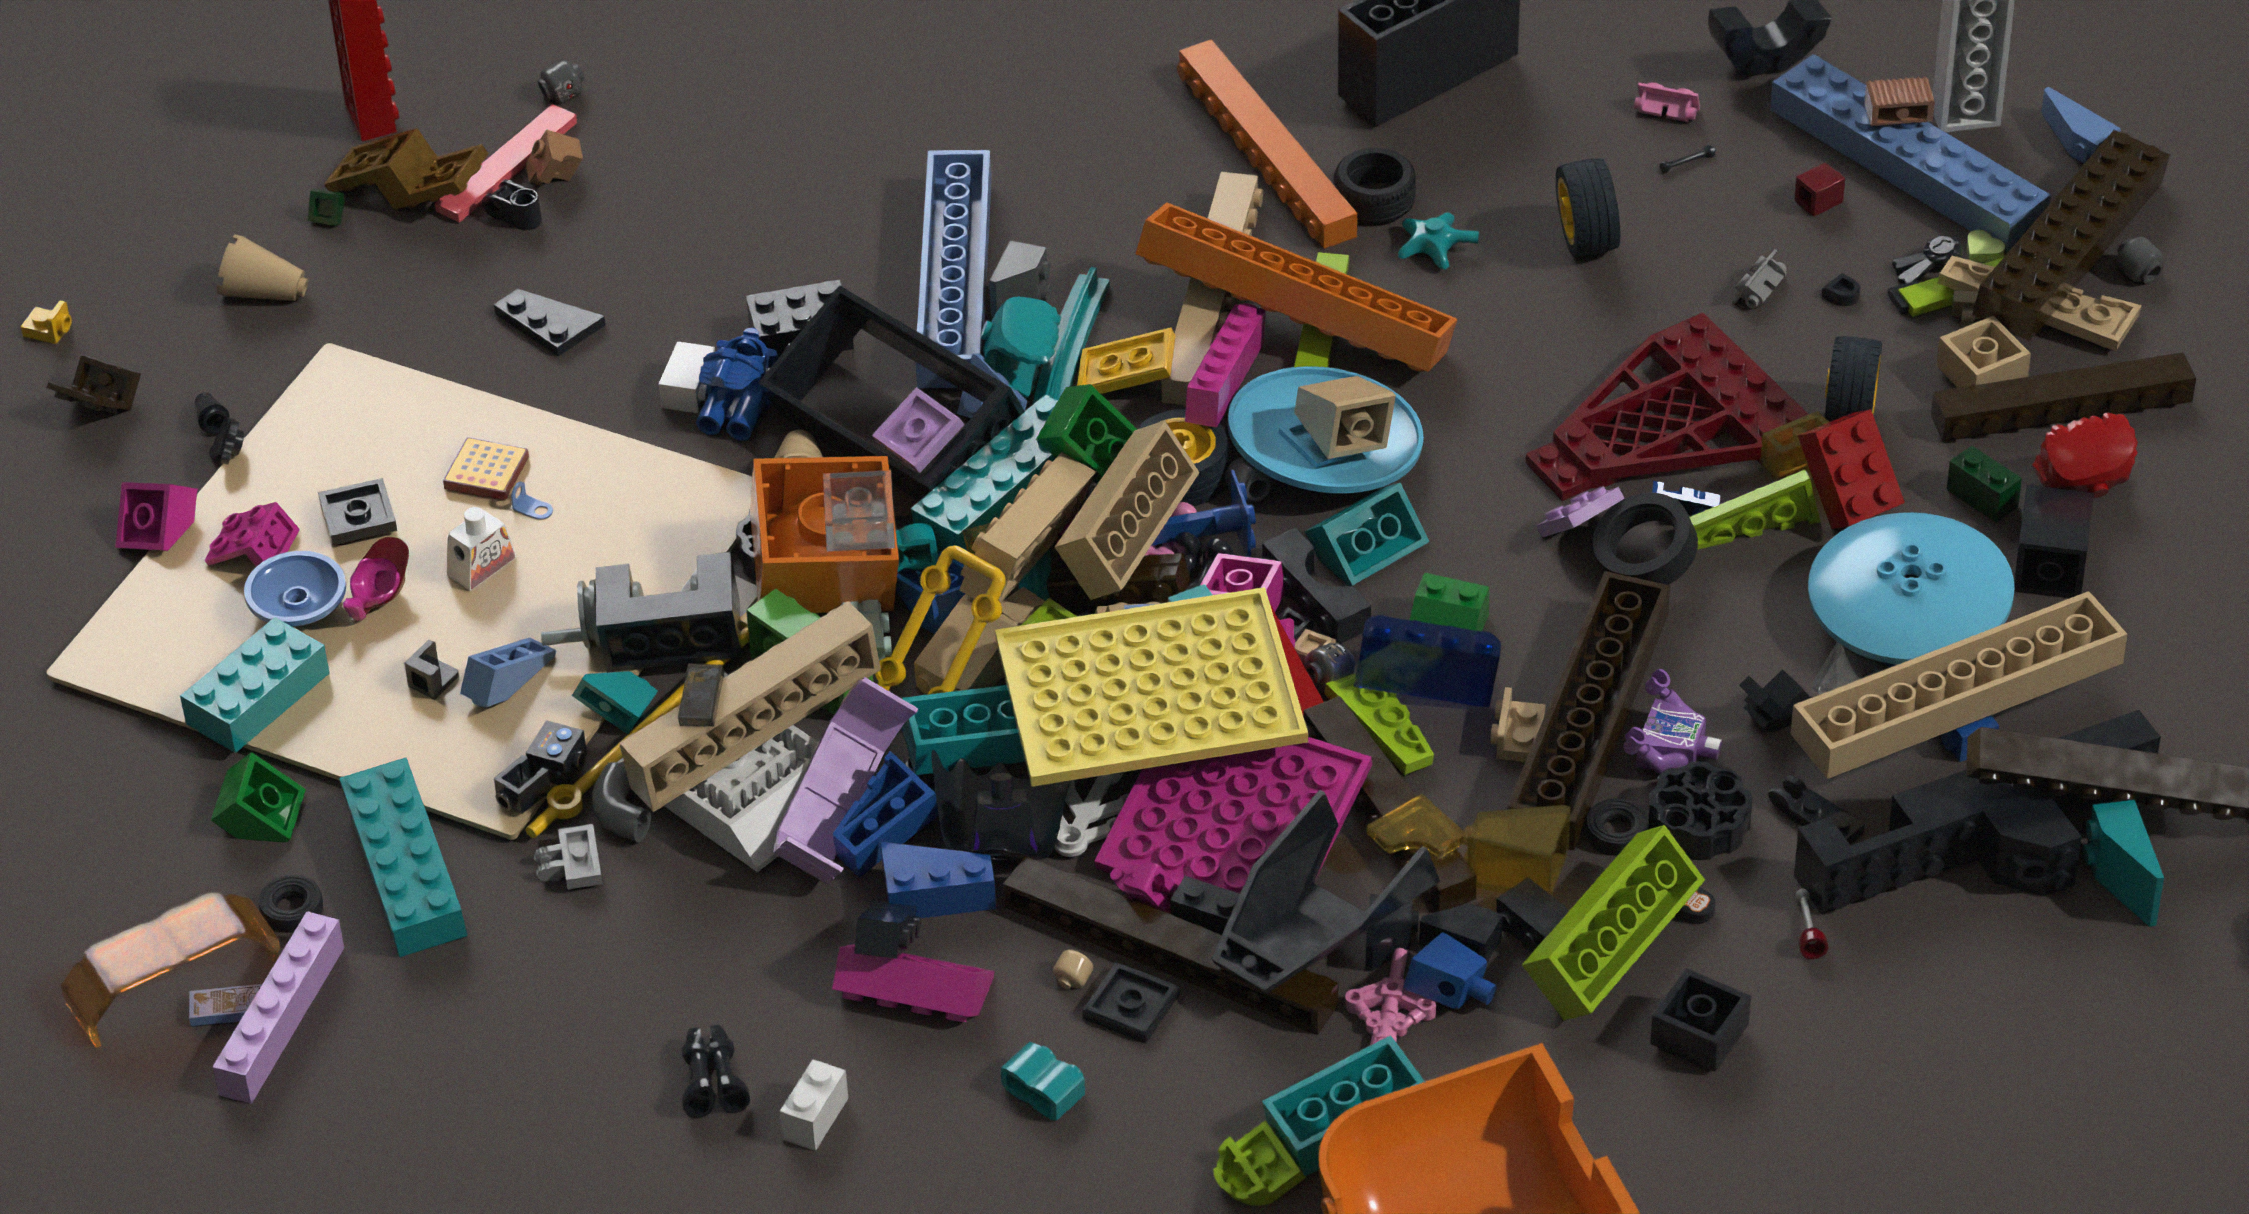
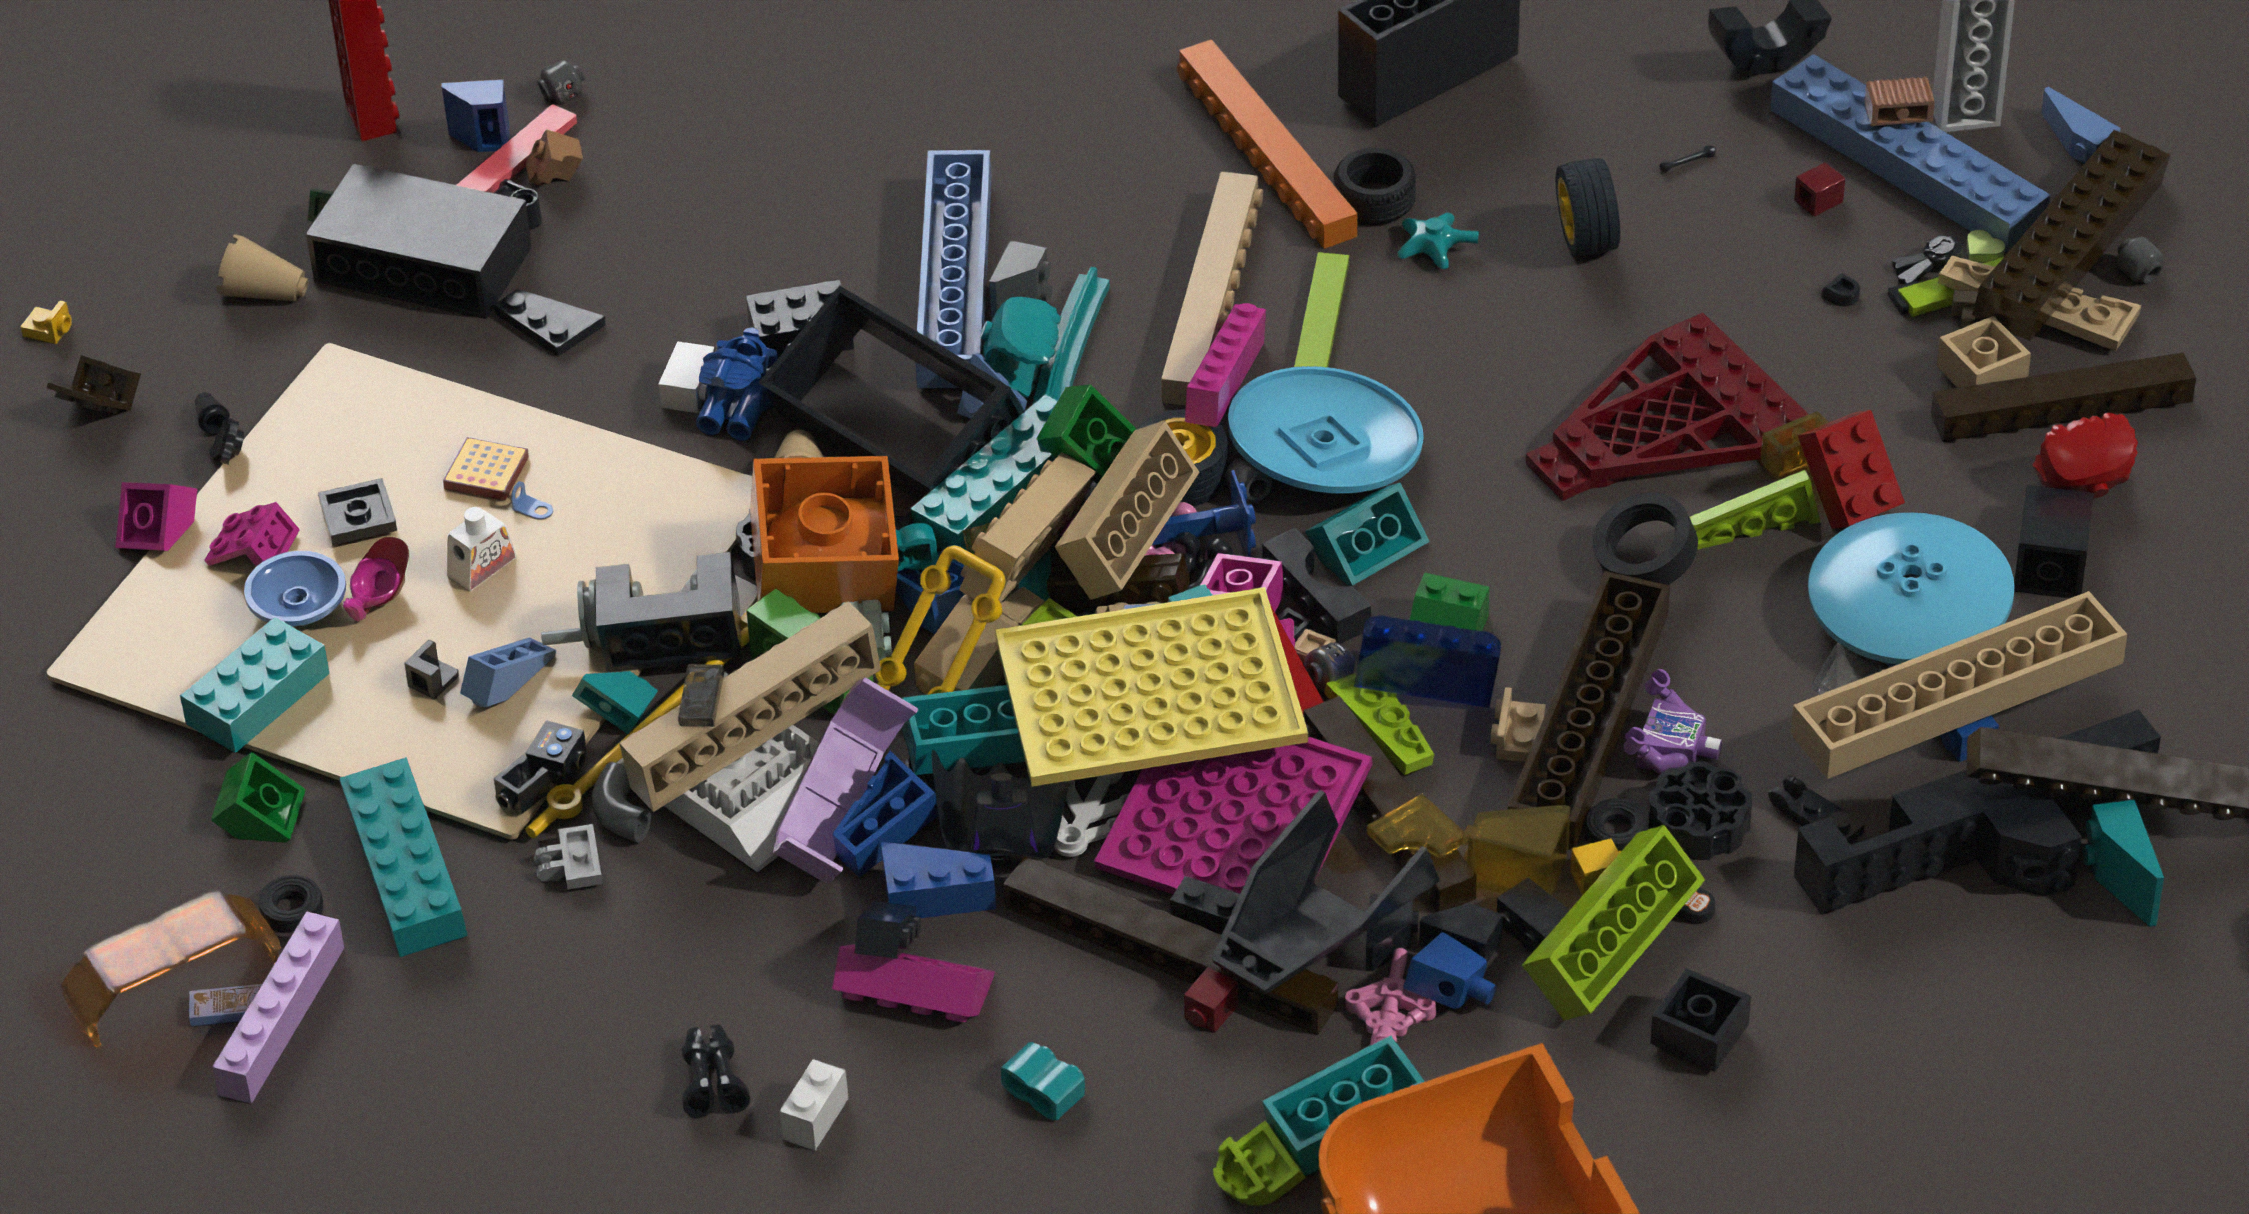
(406, 169): pearl gold bracket -> none
(419, 241): none -> brick
(477, 113): none -> blue slope
(858, 510): clear brick -> none
(918, 430): lavender plate -> none
(1072, 969): tan piece -> none
(1128, 361): yellow tile -> none
(1131, 1002): black tile -> none
(1146, 884): dark pink piece -> none
(1211, 1000): none -> dark red brick
(1296, 287): orange brick -> none
(1346, 415): tan slope -> none
(1580, 510): lavender plate -> none
(1591, 861): none -> yellow brick
(1681, 103): bright pink hinge -> none
(1691, 499): wing -> none
(1754, 288): light grey hinge -> none
(1774, 703): black brick -> none
(1811, 941): dark red hinge -> none
(1852, 376): black wheel -> none
(1984, 483): dark green brick -> none

